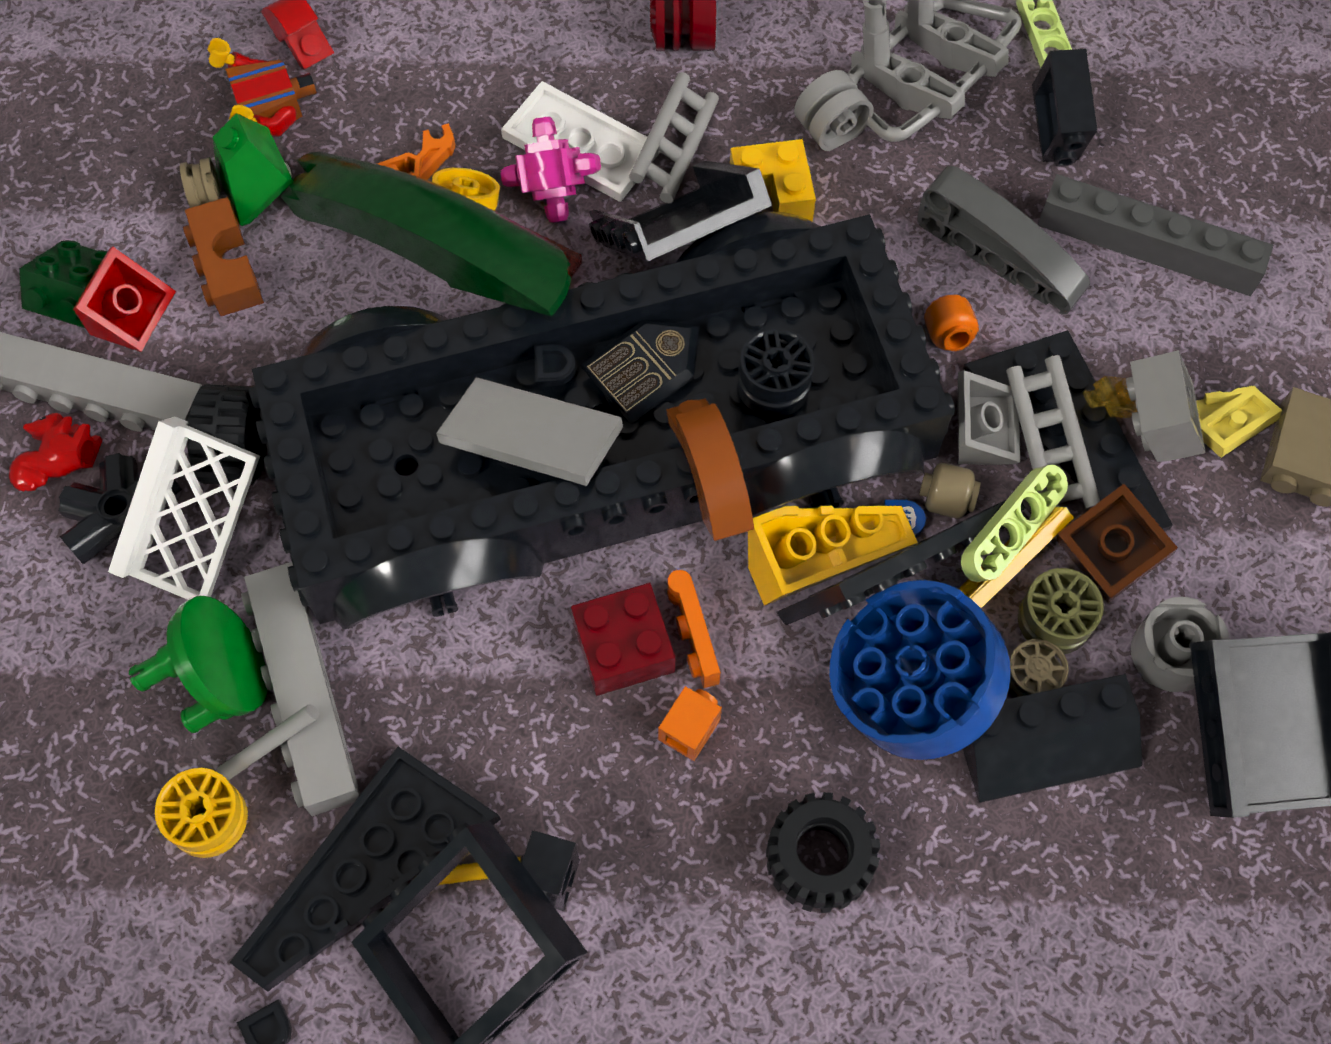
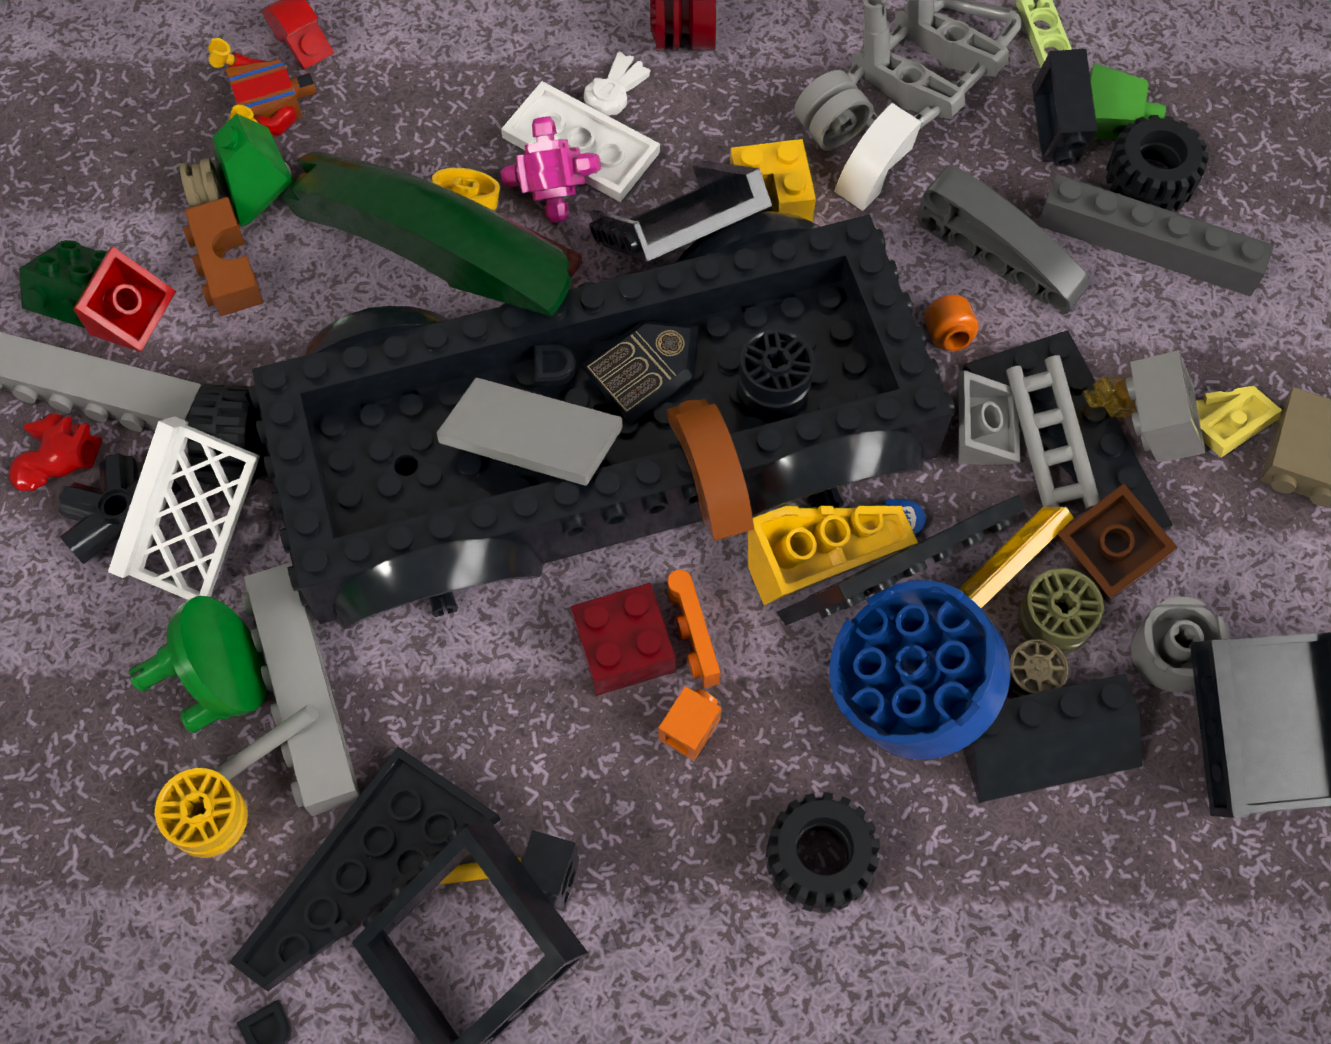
(429, 159): orange piece -> none
(610, 94): none -> white piece
(657, 141): light grey bar -> none
(878, 150): none -> white brick
(950, 490): dark tan head -> none
(1017, 525): yellowish green beam -> none
(1119, 101): none -> bright green torso
(1161, 141): none -> black tyre

